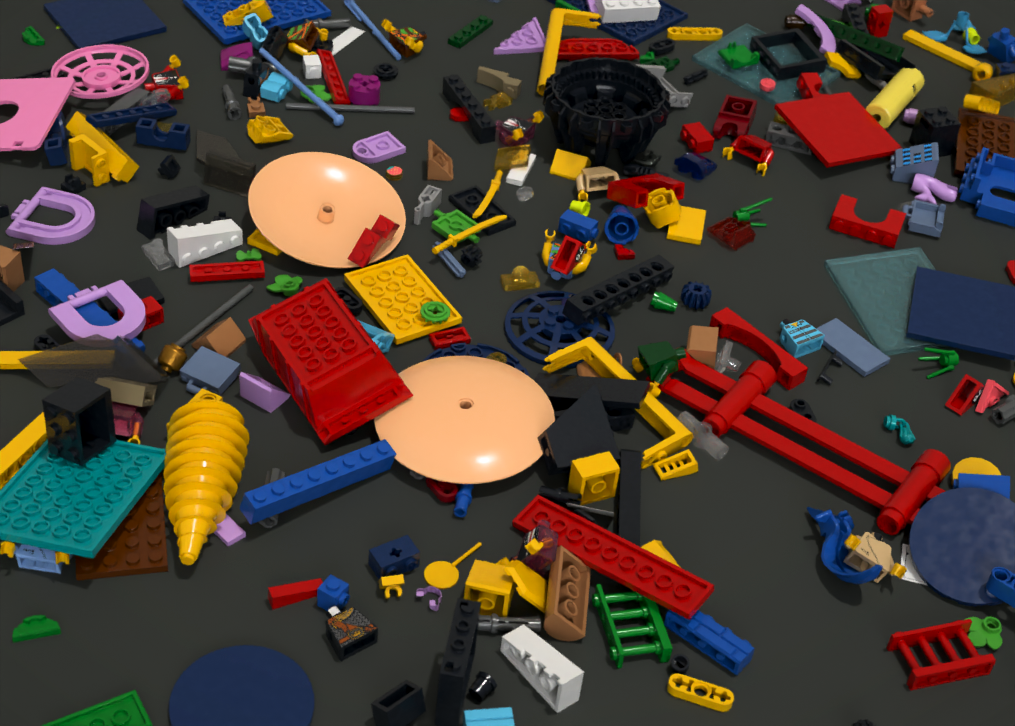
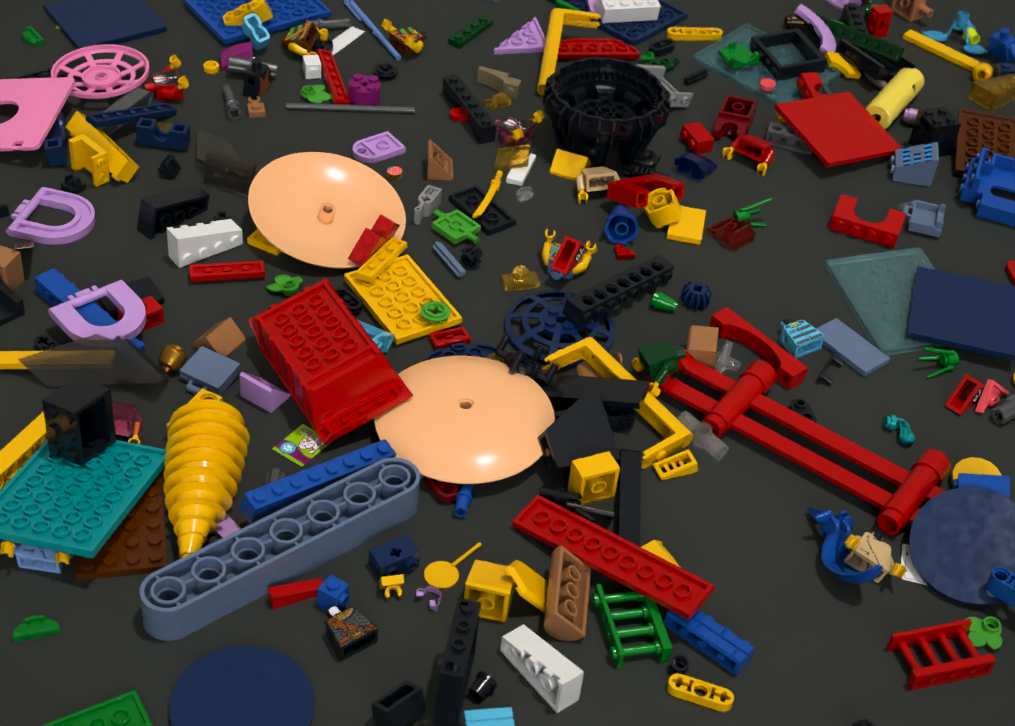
(129, 391): dark tan brick -> none
(158, 96): clear tile -> none
(158, 254): clear tile -> none
(211, 67): none -> yellow tile
(211, 318): dark grey piece -> none
(251, 255): bright green piece -> none
(267, 130): yellow slope -> none
(274, 43): black beam -> none
(275, 87): medium azure brick -> none
(278, 549): none -> sand blue beam
(300, 445): none -> sticker
(337, 119): medium blue bar -> none
(381, 260): none -> yellow tile
(452, 240): yellow sword -> none
(494, 623): dark grey pin -> none
(518, 362): none -> black plate
(537, 548): clear pink torso -> none
(578, 226): blue brick -> none
(580, 207): neon yellow piece -> none
(926, 184): lavender piece -> none
(981, 104): yellow beam -> none

